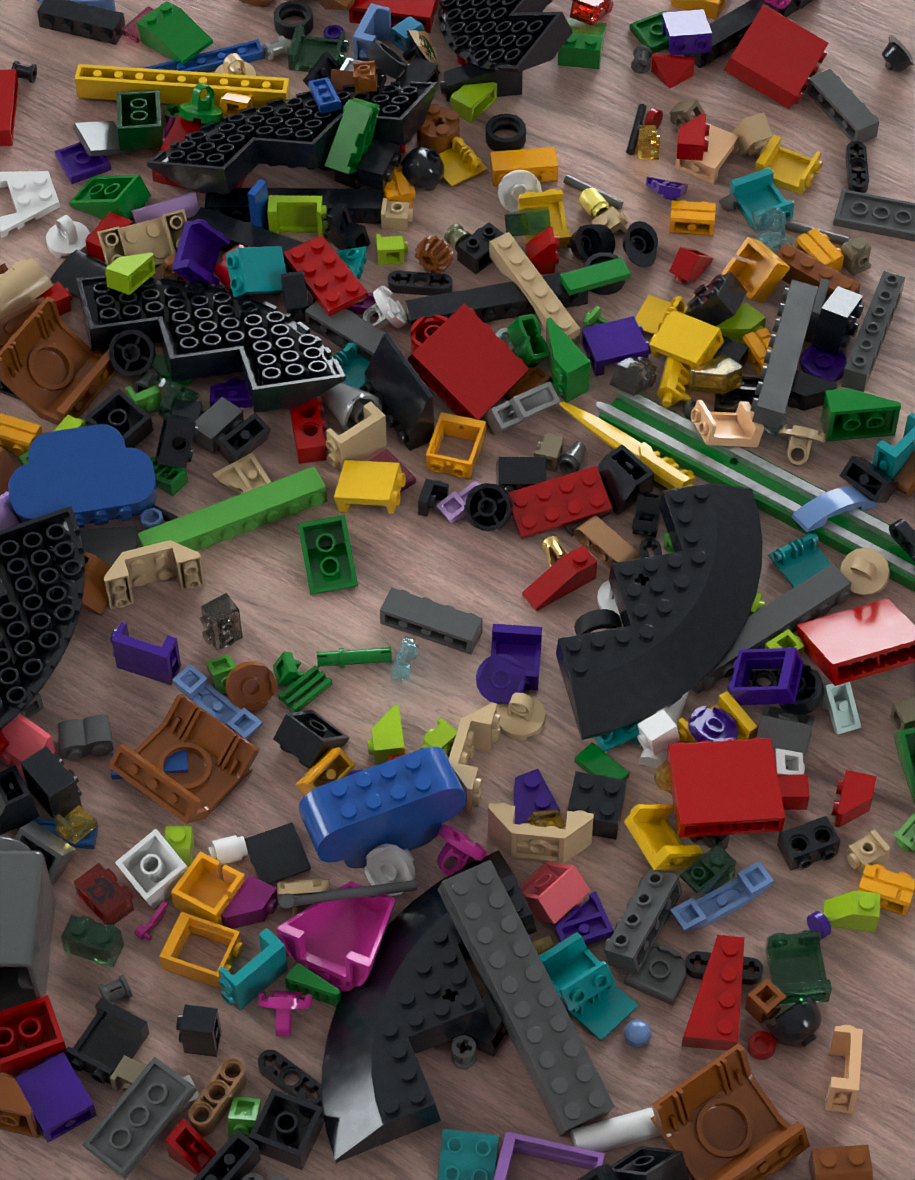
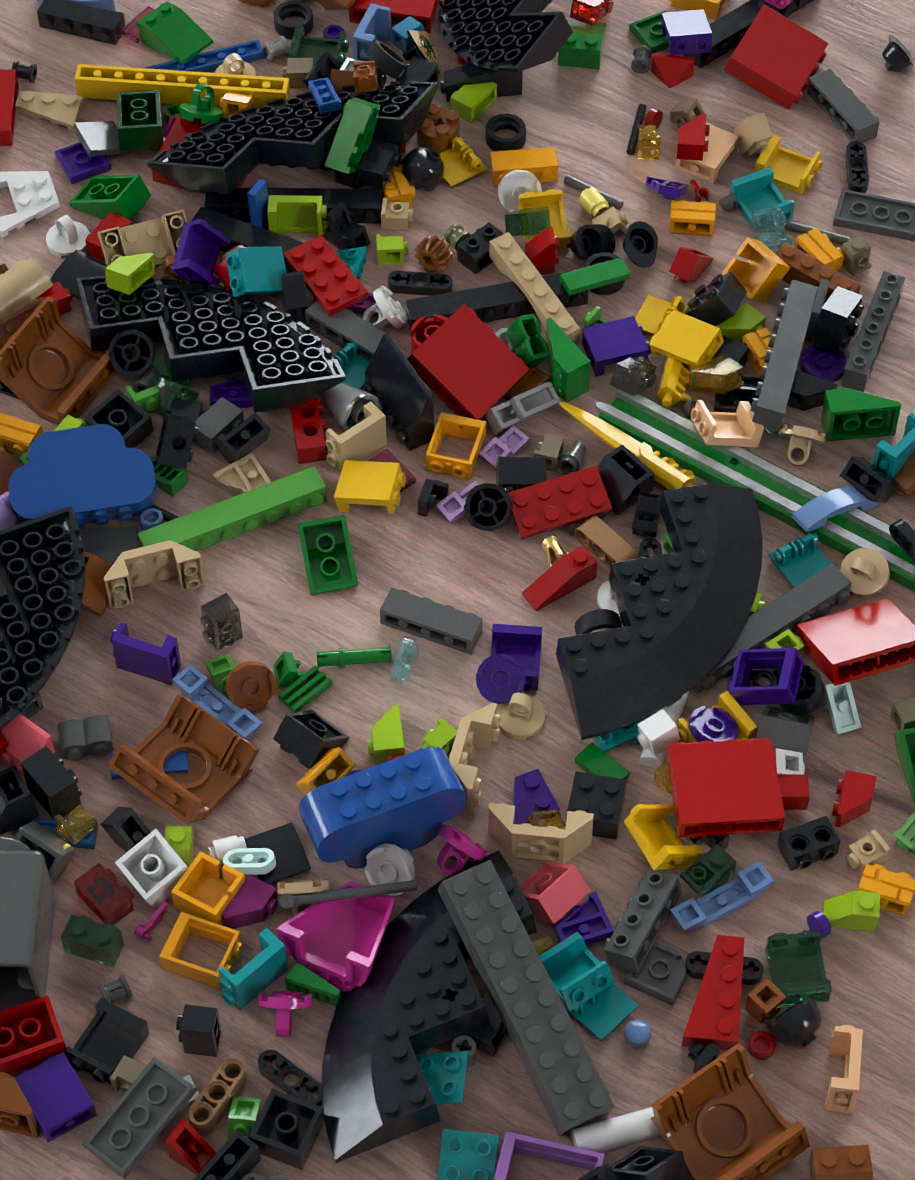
(57, 108): none -> tan wing
(125, 828): none -> black slope
(187, 202): lavender tile -> none
(251, 860): none -> light aqua plate
(297, 70): none -> dark tan brick
(445, 1075): none -> teal hinge
(508, 445): none -> lavender slope
(699, 191): none -> red hand
(701, 1055): none -> black tile

